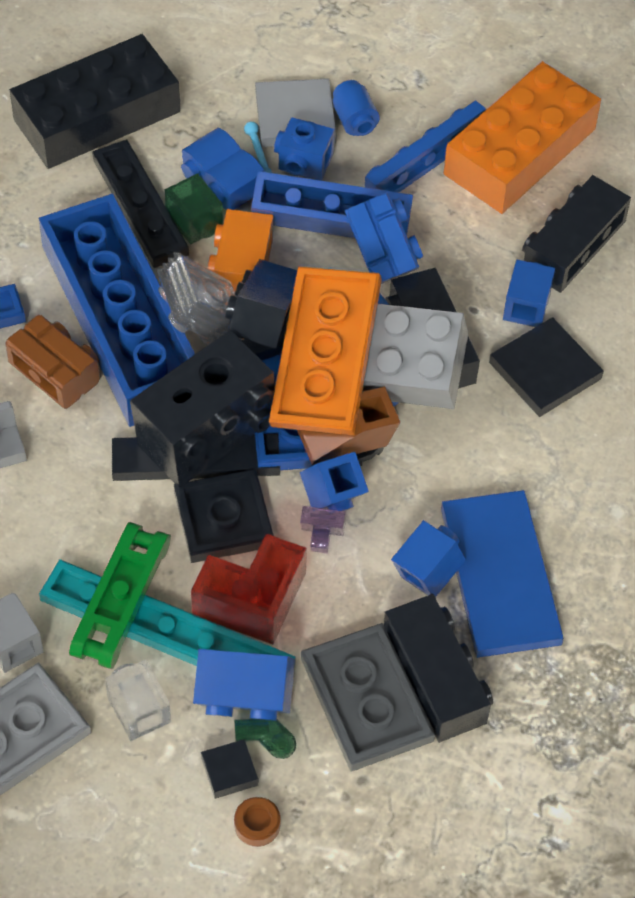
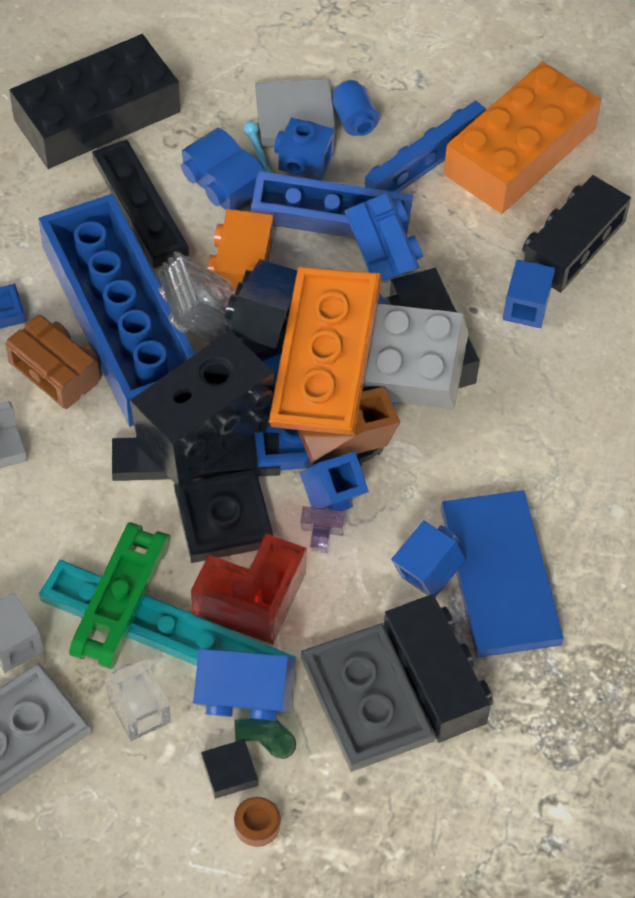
(194, 208): clear green brick -> none
(546, 366): black tile -> none

